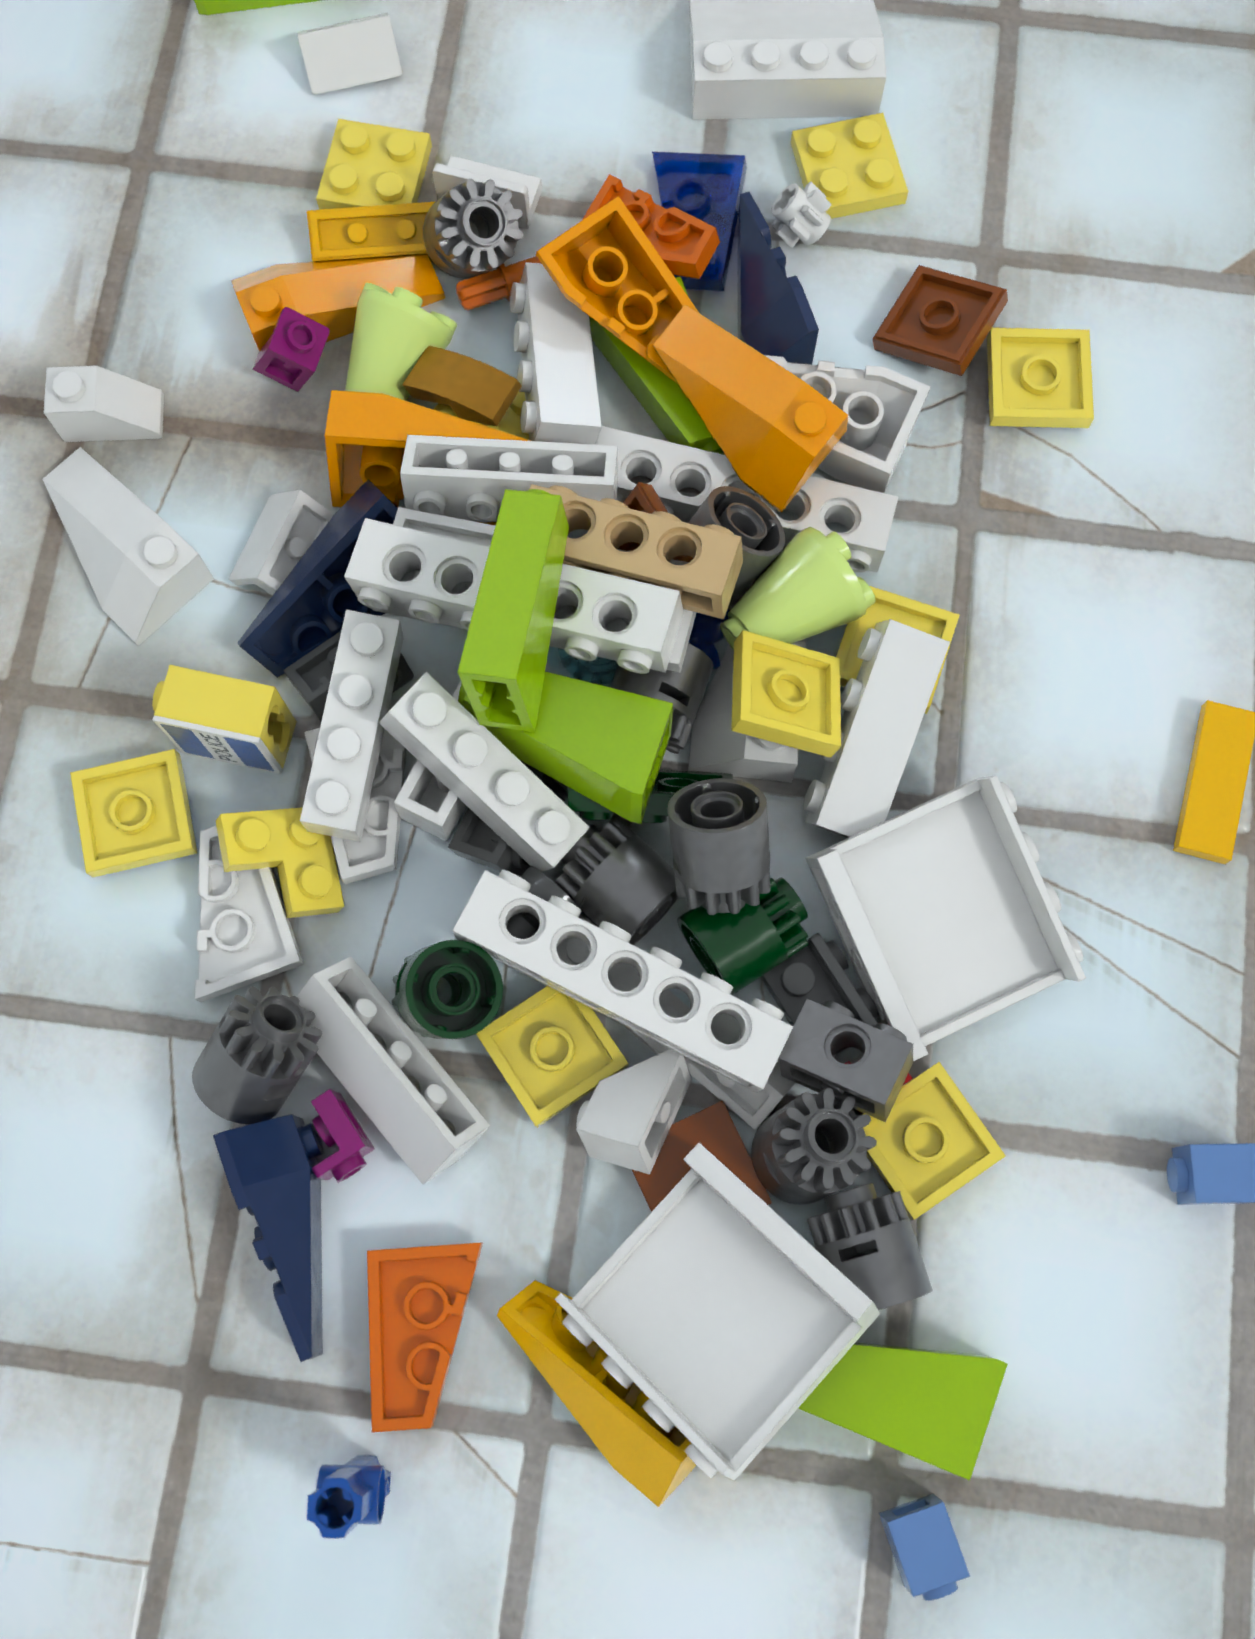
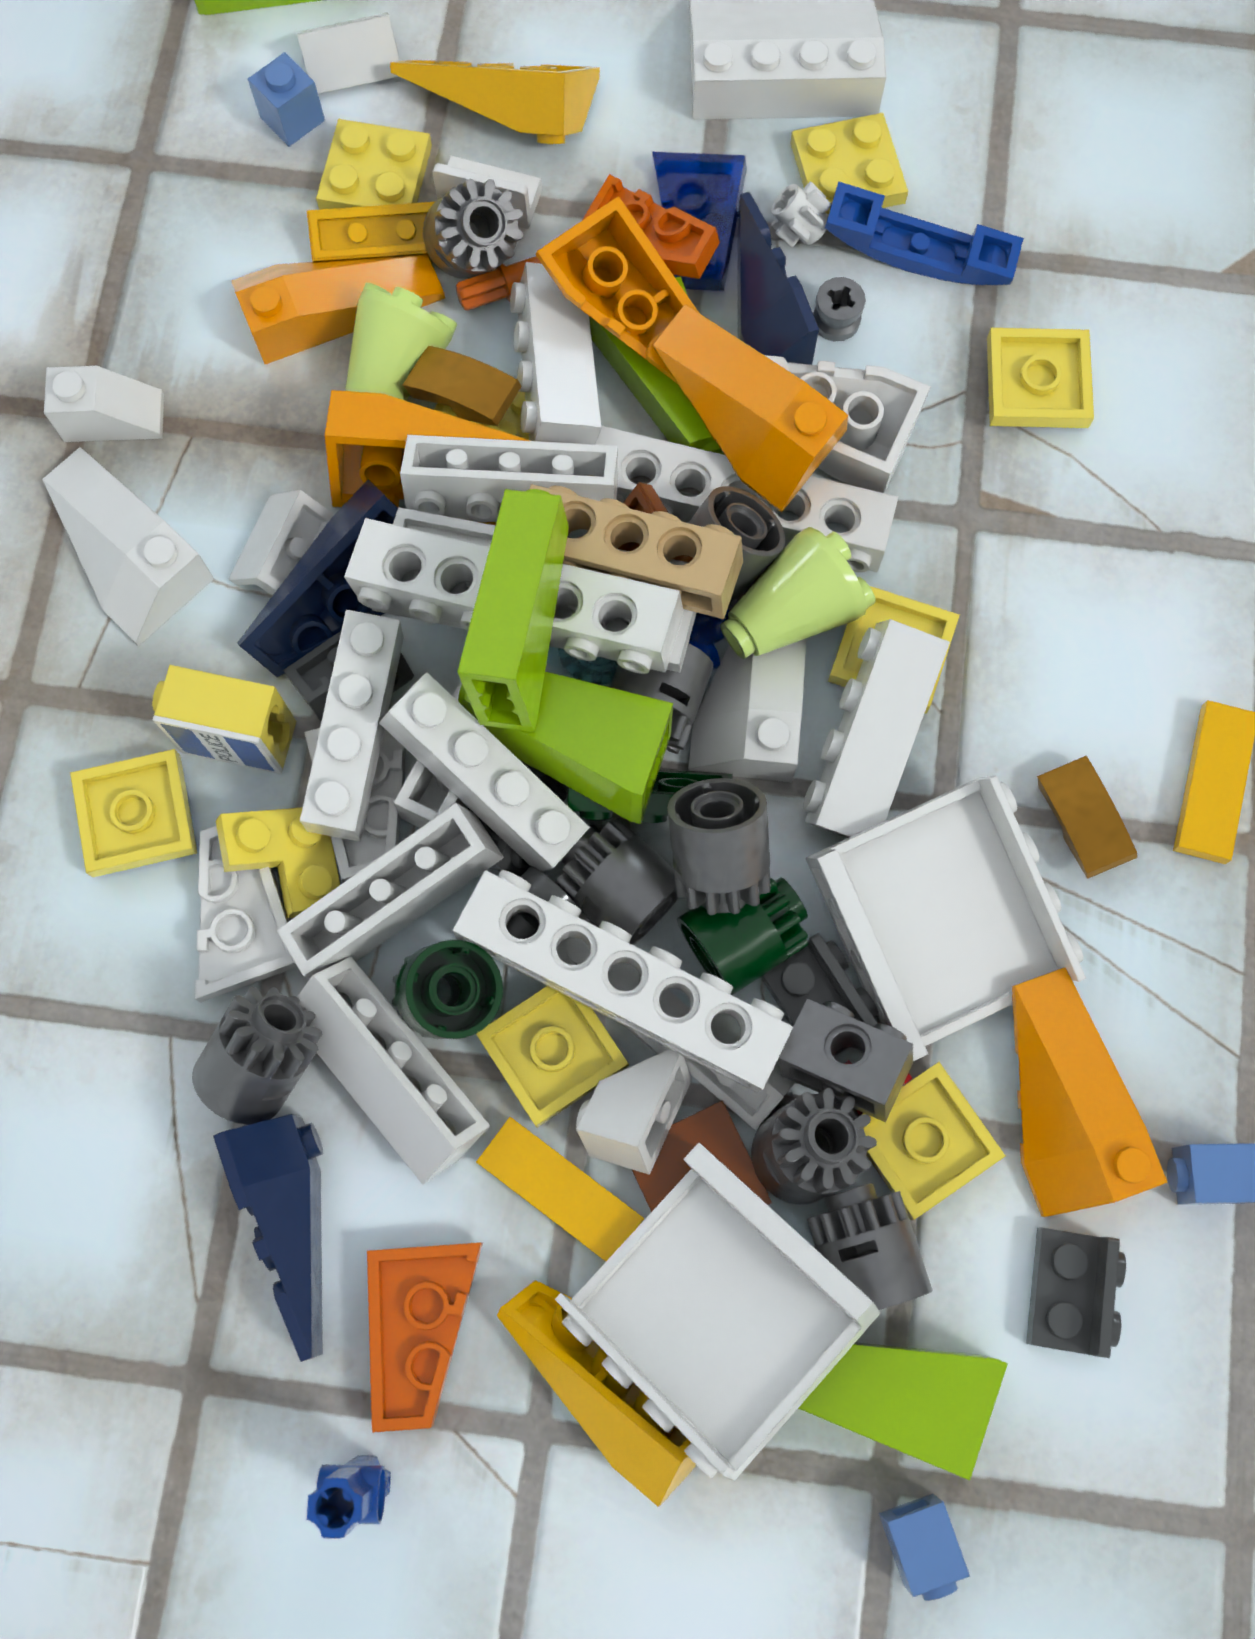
(286, 99): none -> medium blue brick
(292, 350): magenta bracket -> none
(339, 1126): magenta bracket -> none
(391, 891): none -> white brick
(529, 99): none -> yellow wedge
(559, 1189): none -> yellow tile
(786, 694): light yellow plate -> none
(840, 322): none -> flat silver wheel
(919, 245): none -> blue slope
(940, 320): dark orange tile -> none
(1075, 1292): none -> dark grey bracket
(1078, 1119): none -> light orange wedge
(1087, 817): none -> pearl gold slope

